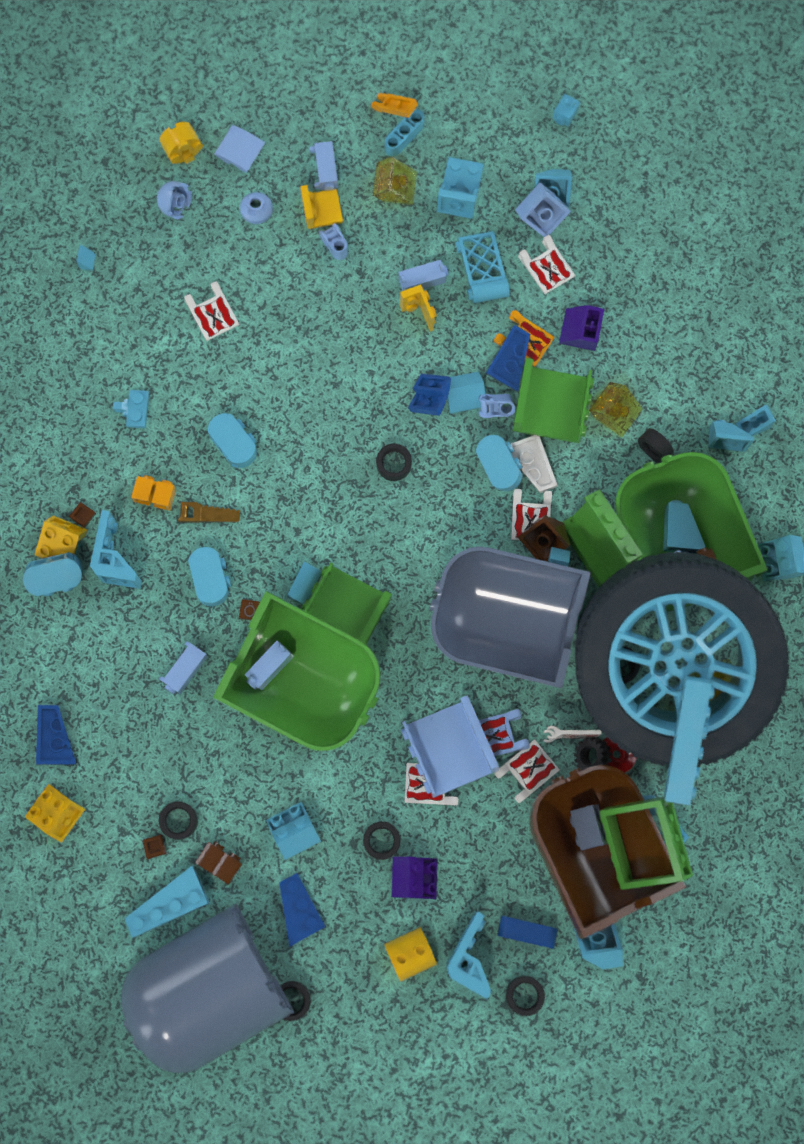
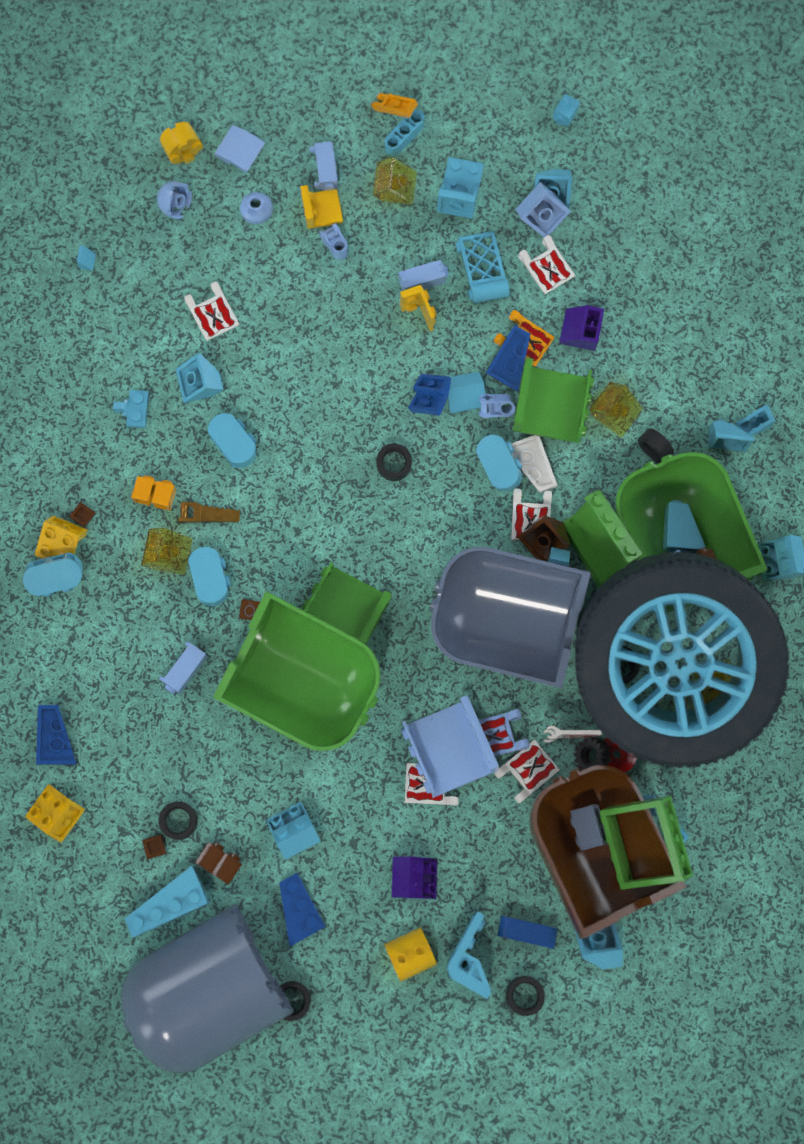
(108, 563): medium azure bracket -> none
(166, 551): none -> clear yellow slope
(198, 379): none -> medium azure slope
(268, 666): light blue brick -> none
(304, 582): medium azure slope -> none
(396, 843): black tyre -> none
(688, 739): medium azure brick -> none

